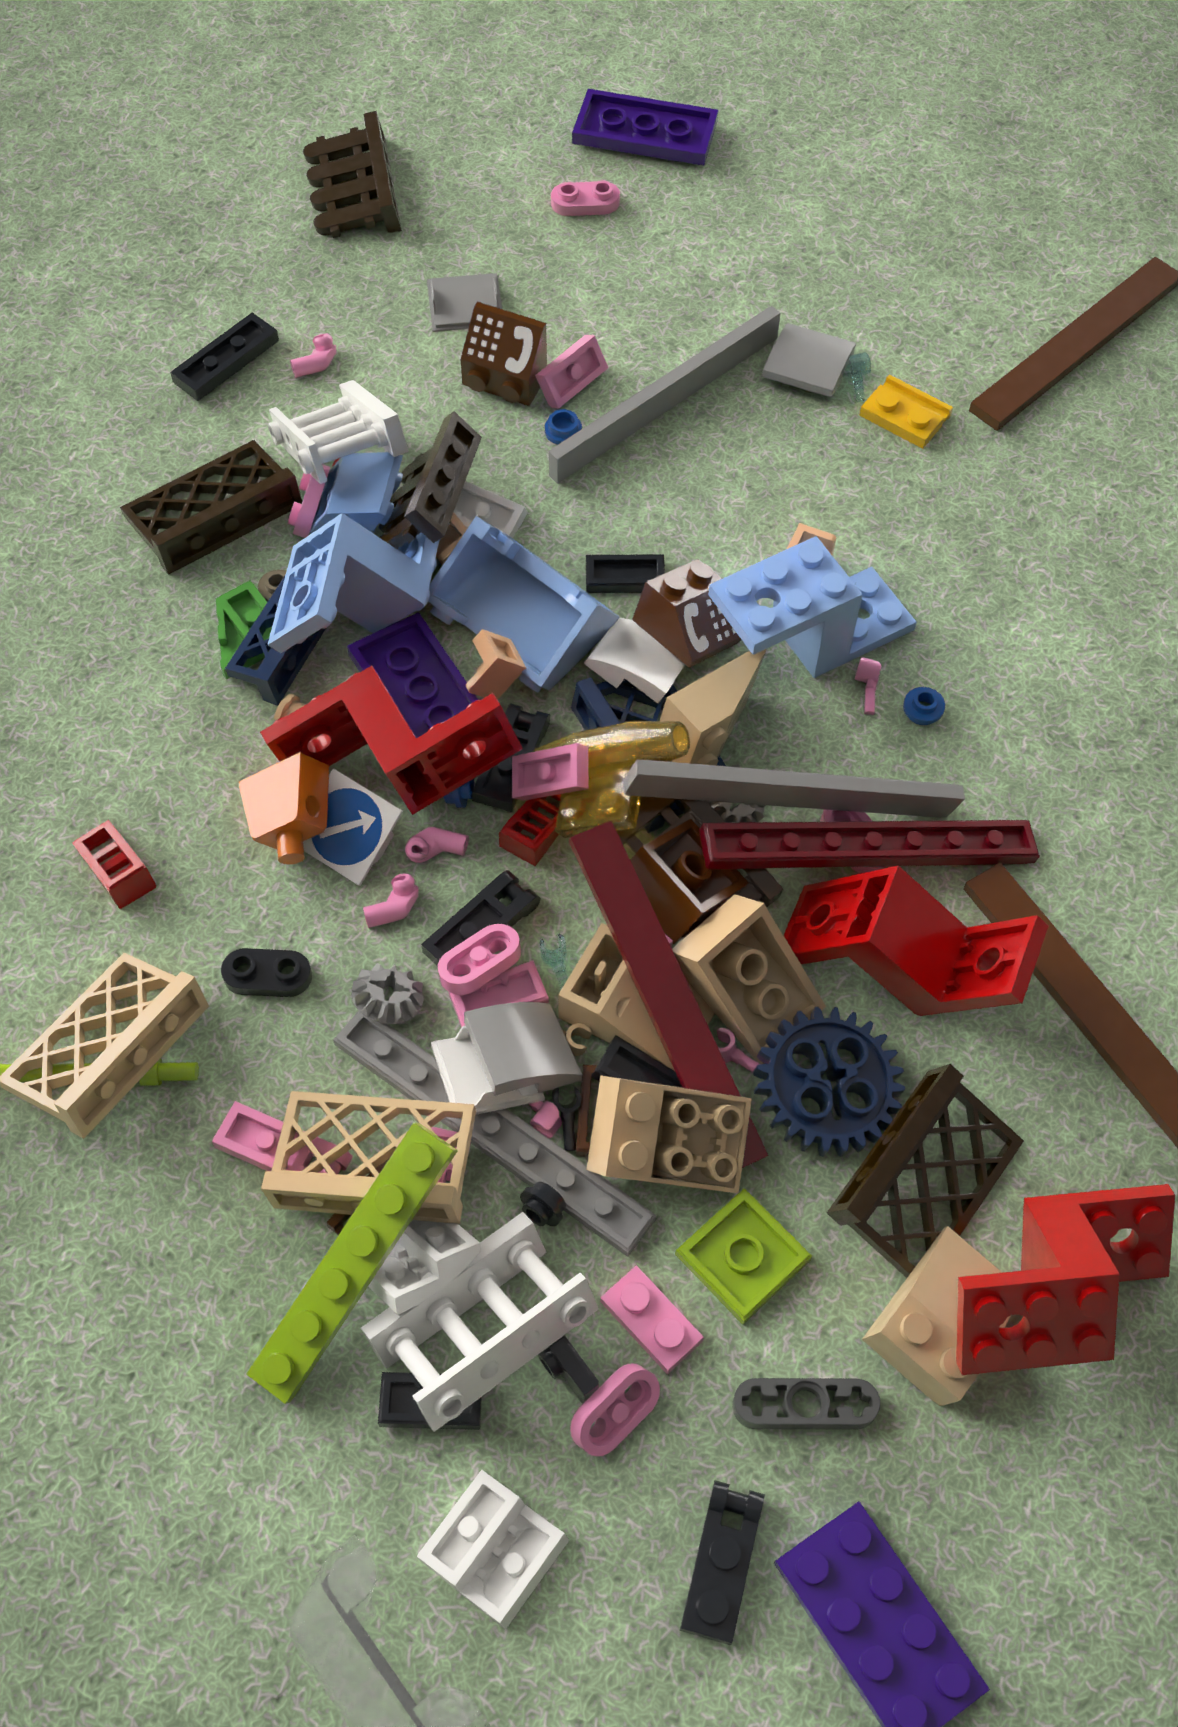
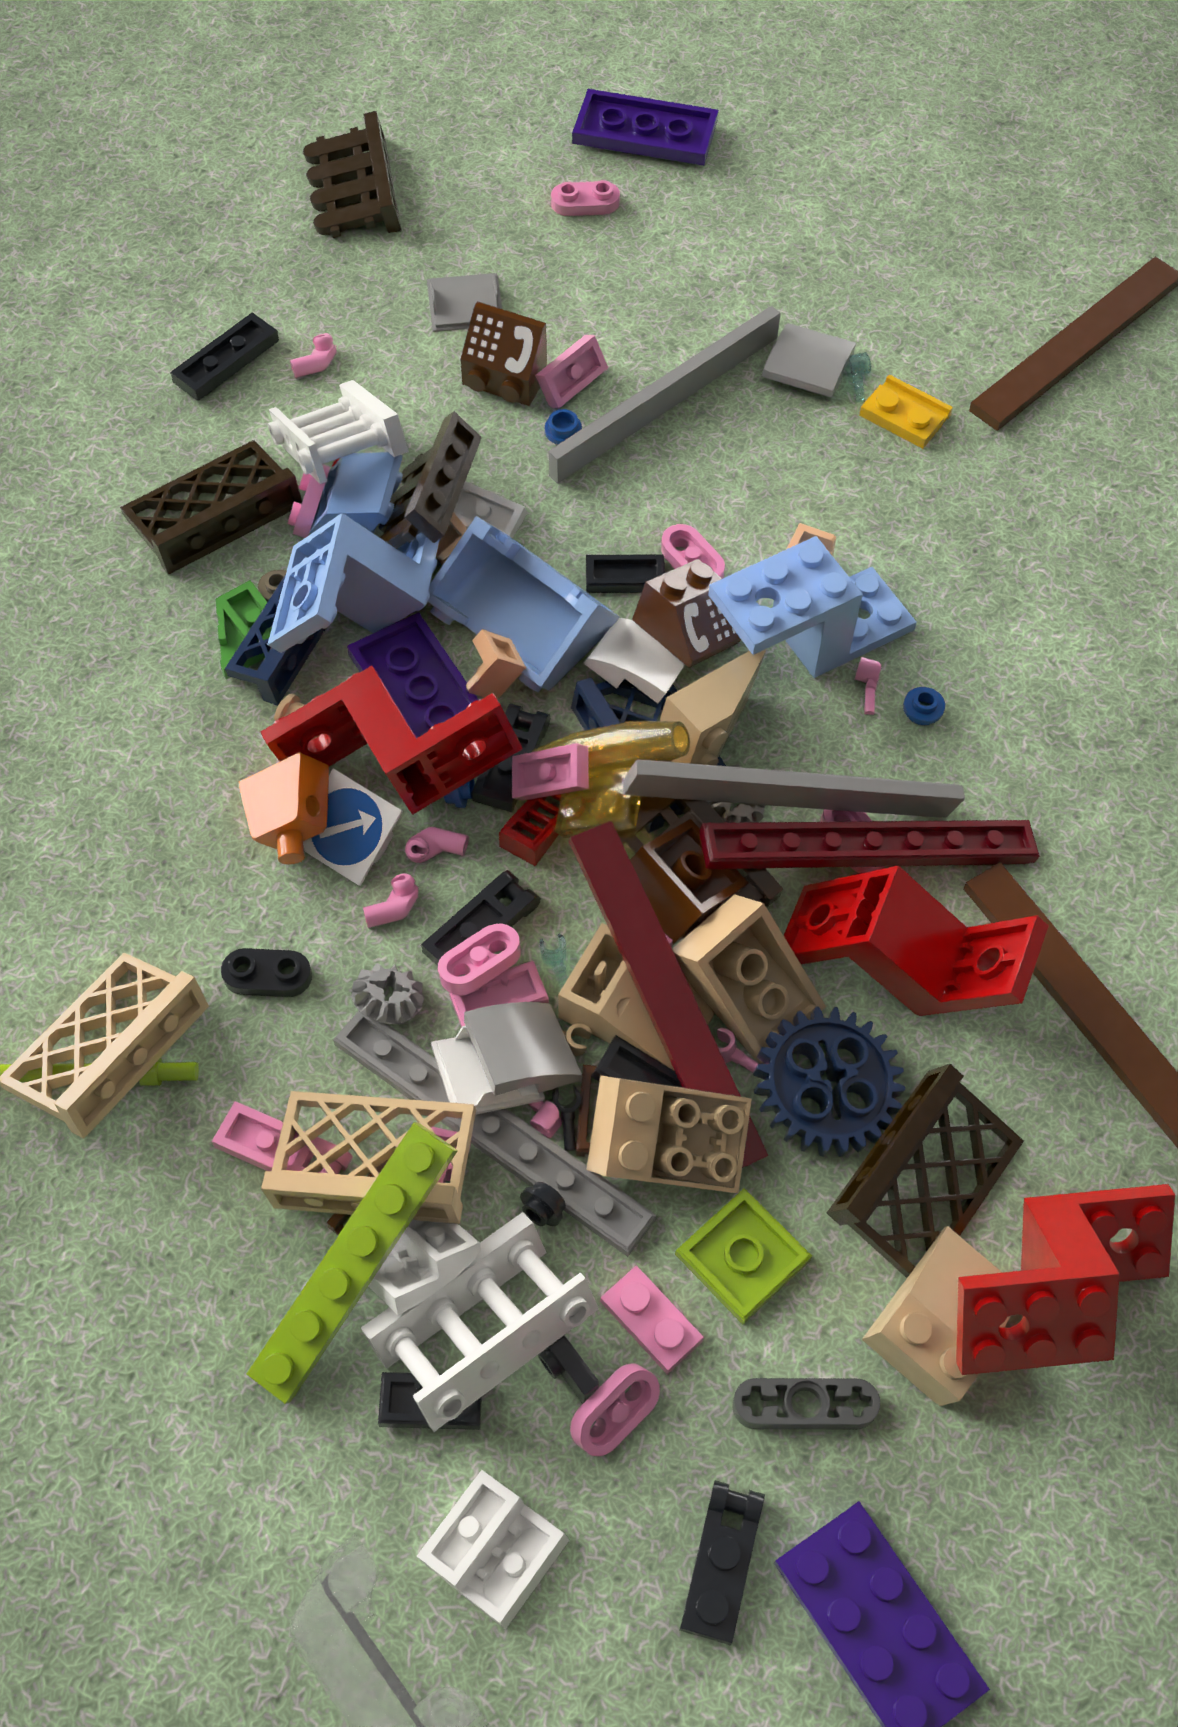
(128, 883): red slope -> none
(696, 548): none -> bright pink plate

